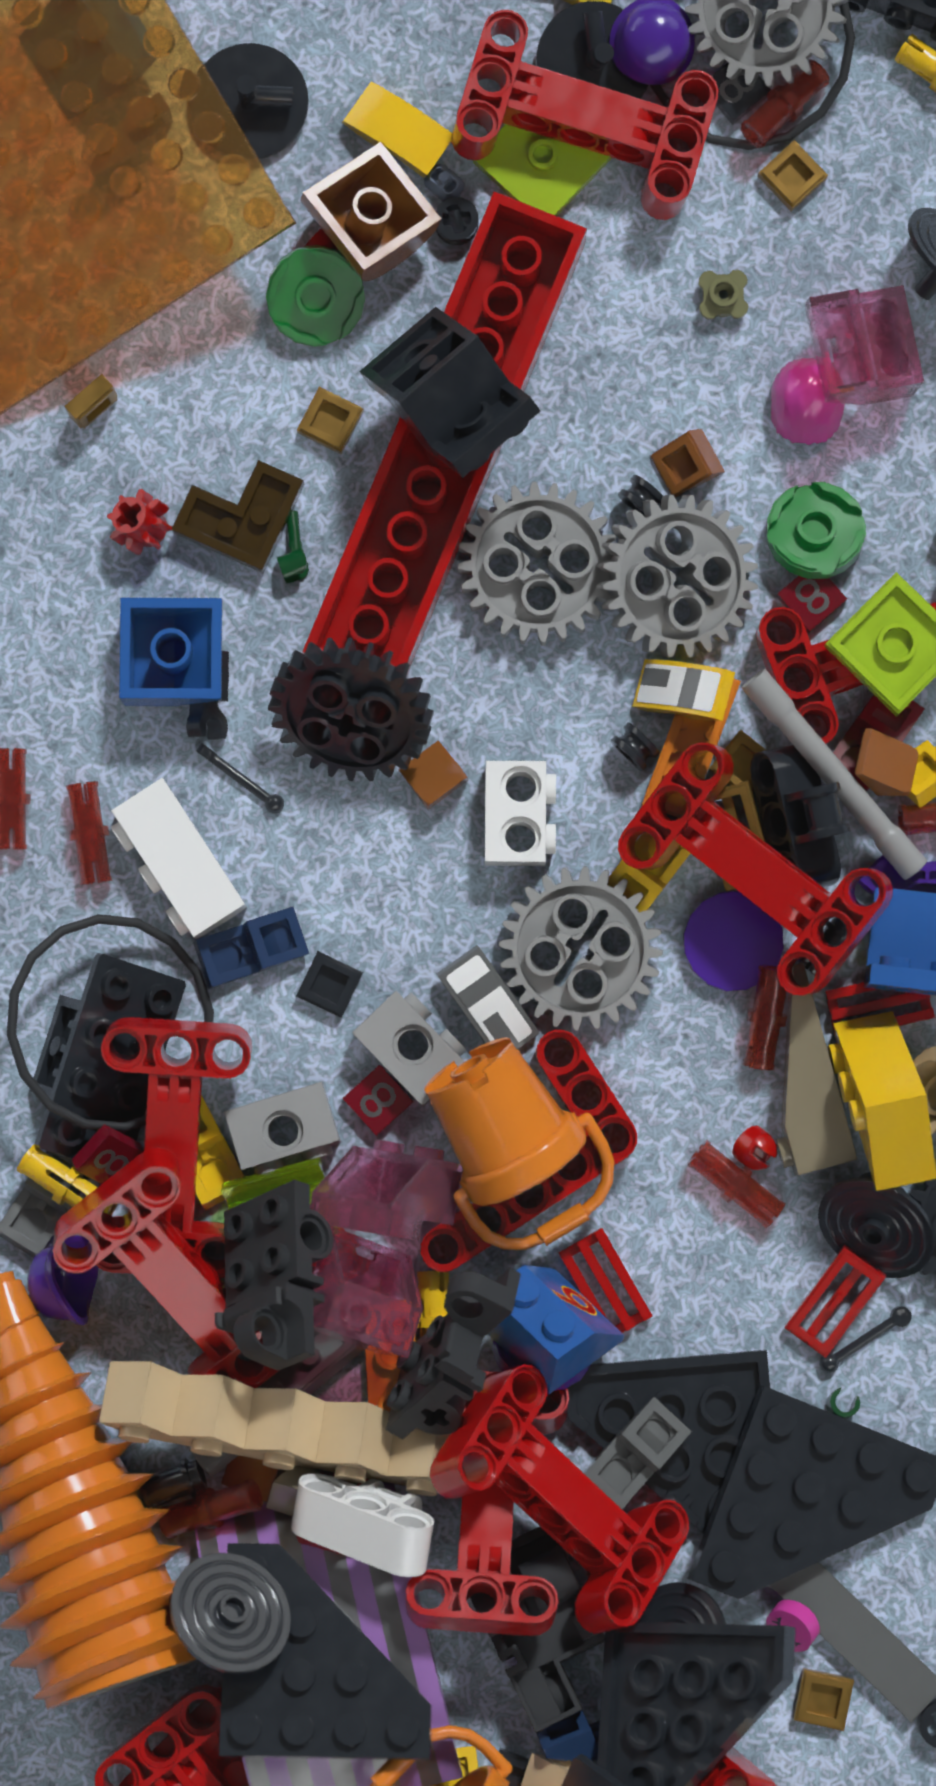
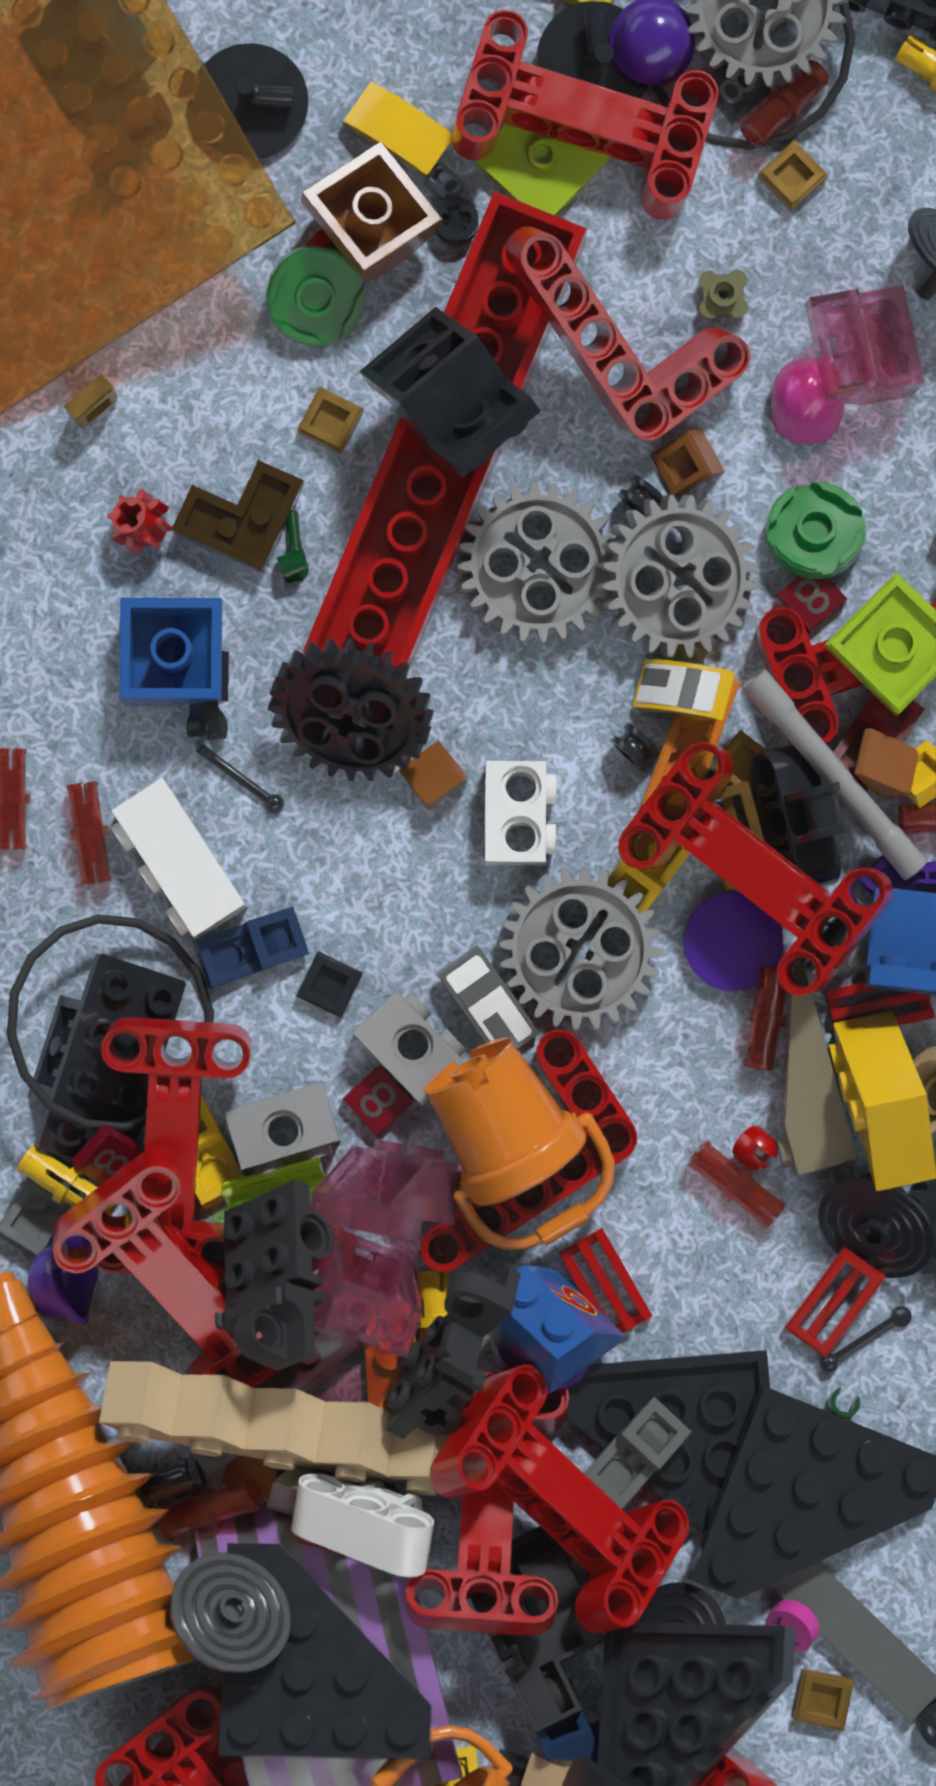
(611, 348): none -> red beam

